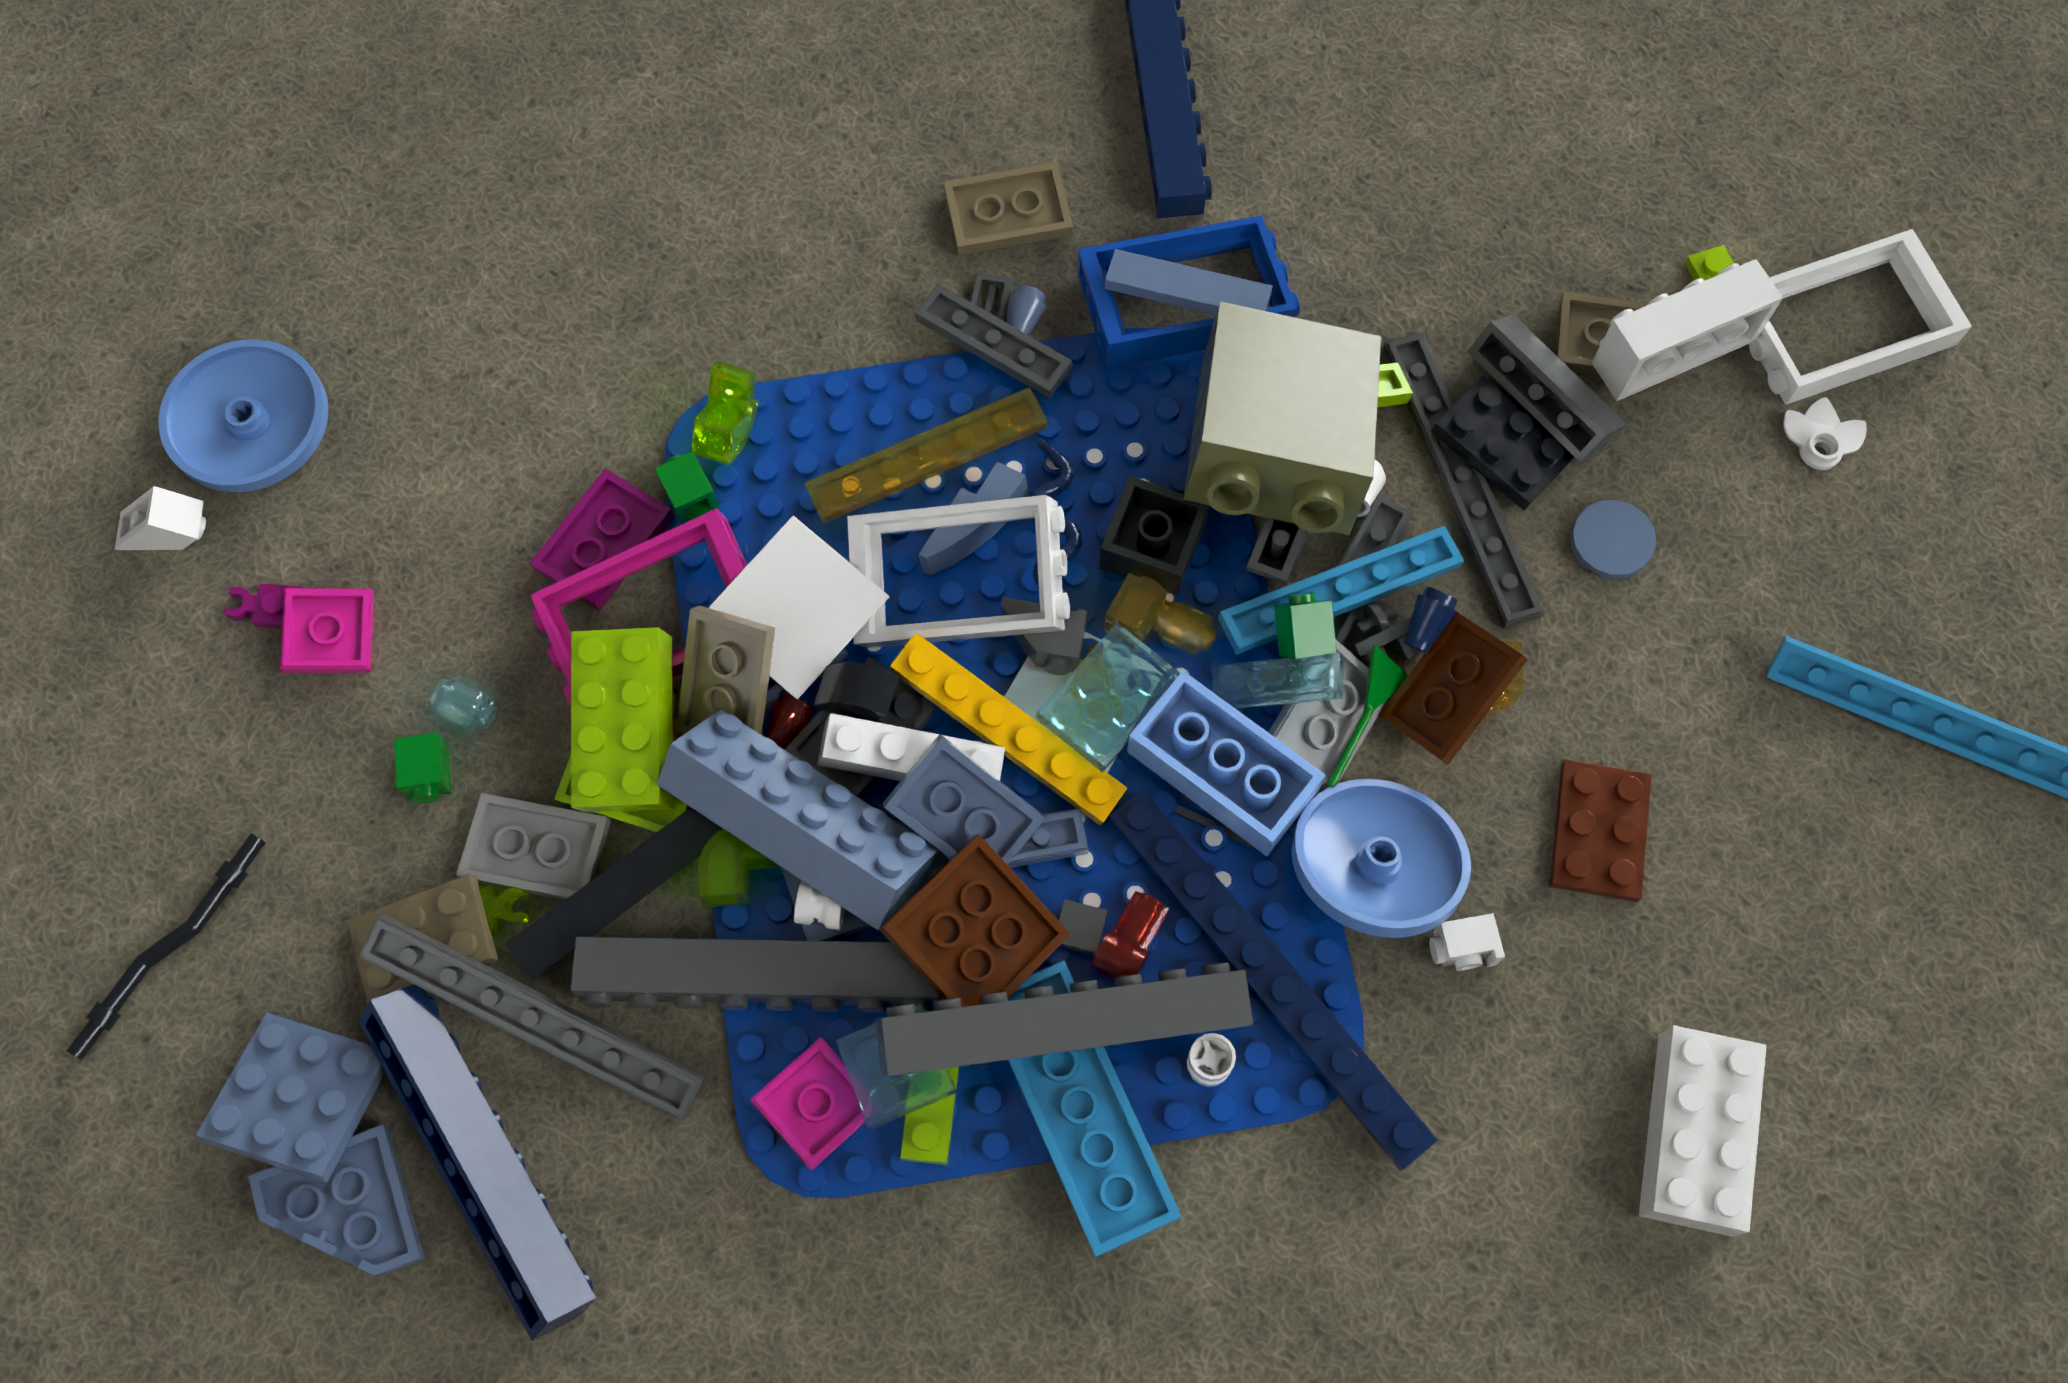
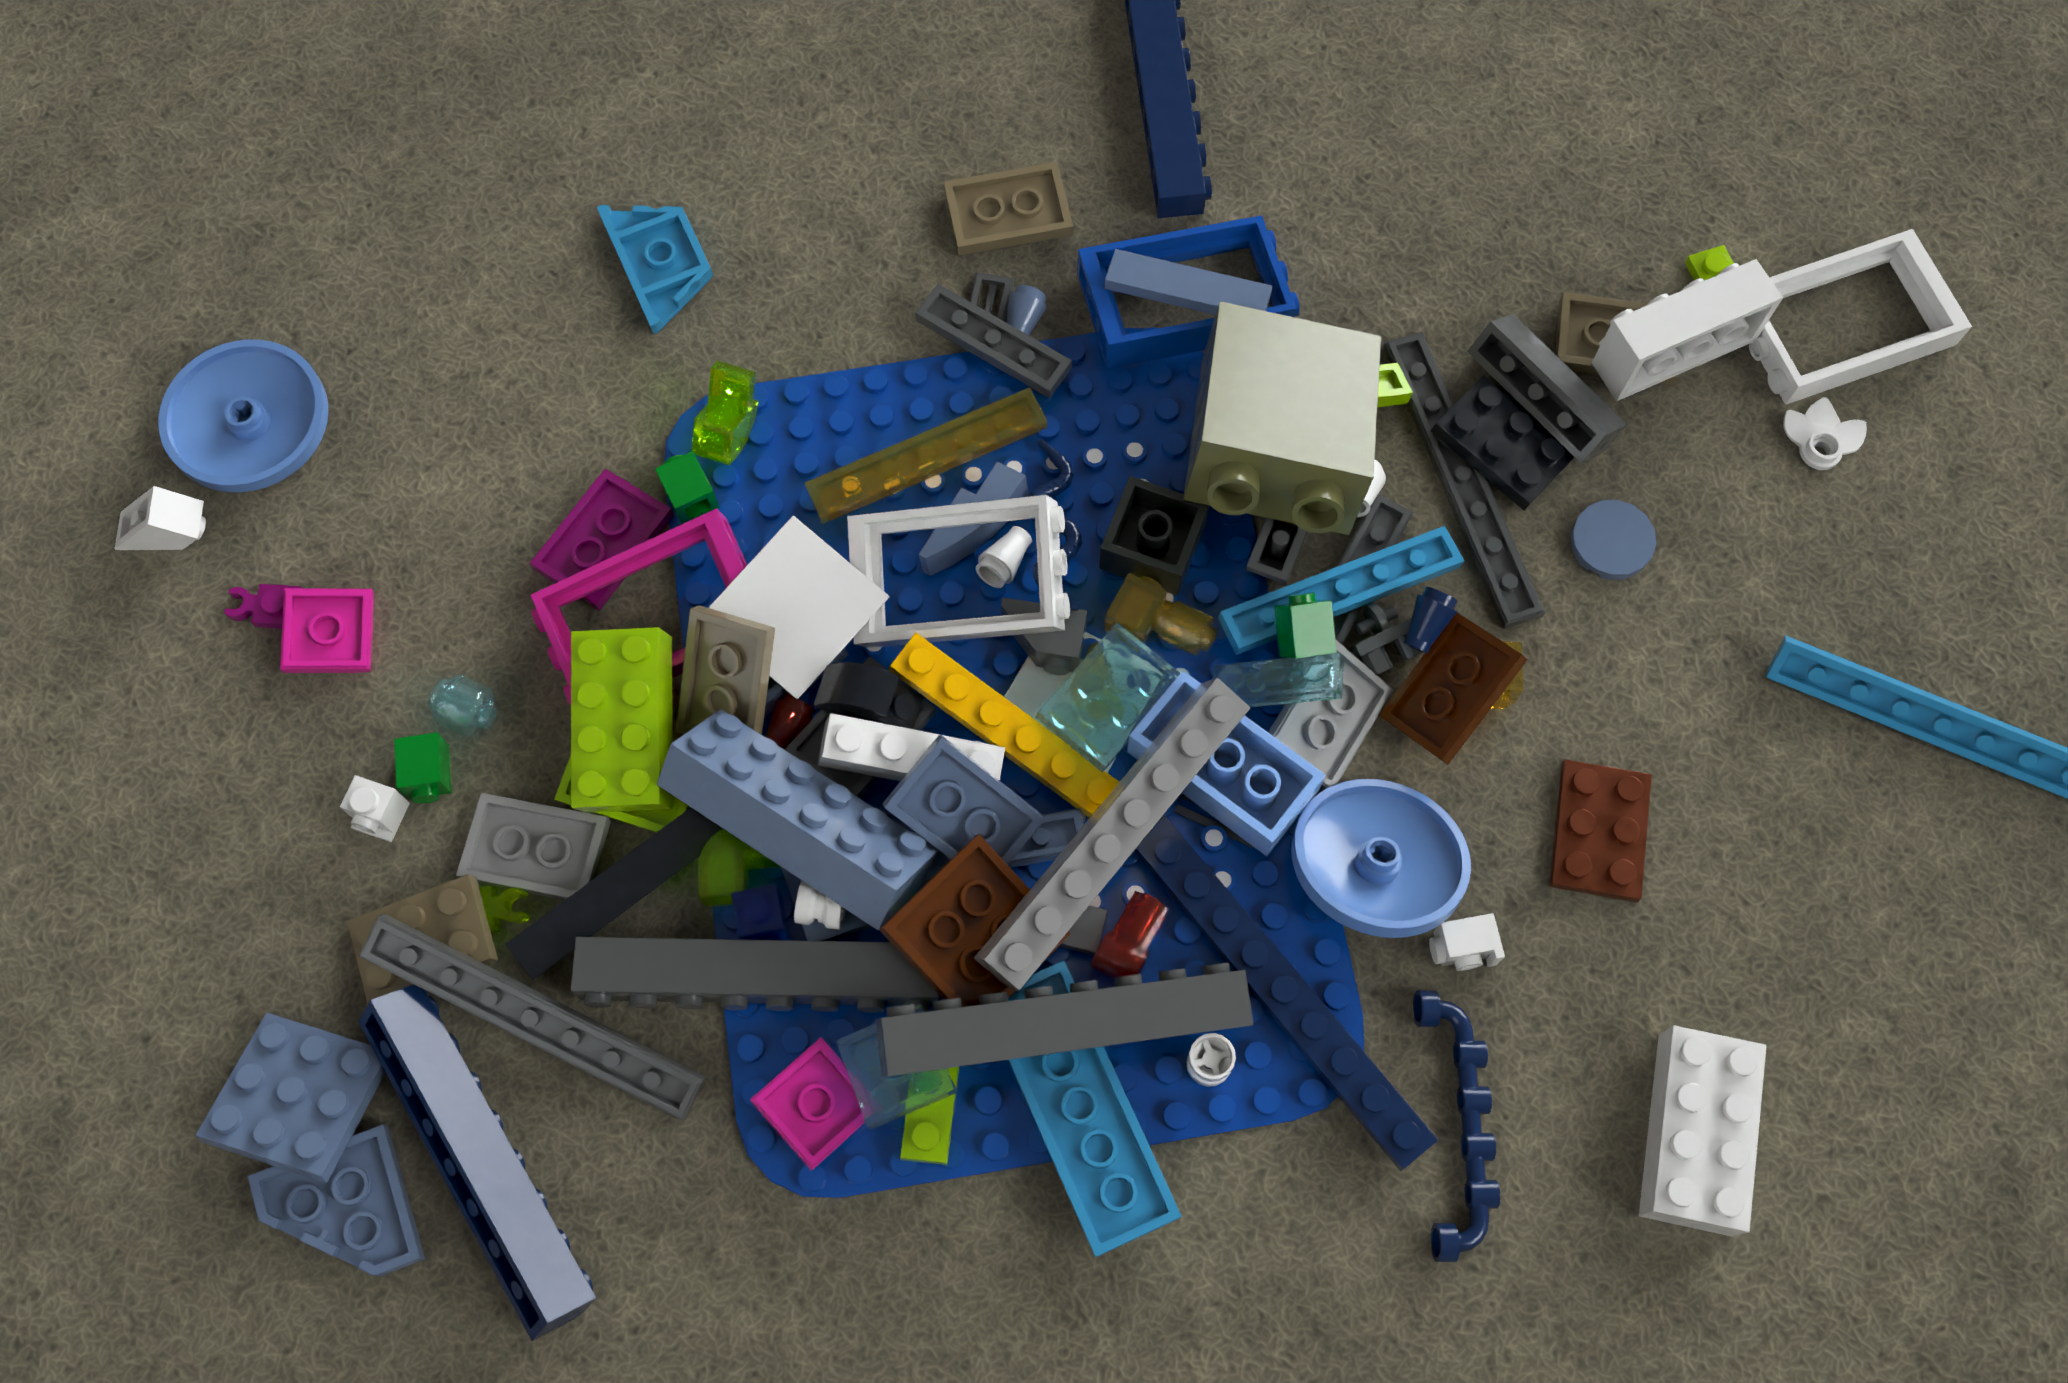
(106, 1014): black bar -> none
(374, 808): none -> white brick
(658, 258): none -> dark azure wing
(760, 914): none -> clear blue brick
(1002, 559): none -> white cone
(1111, 834): none -> light grey brick
(1382, 683): green piece -> none
(1475, 1145): none -> dark blue bar

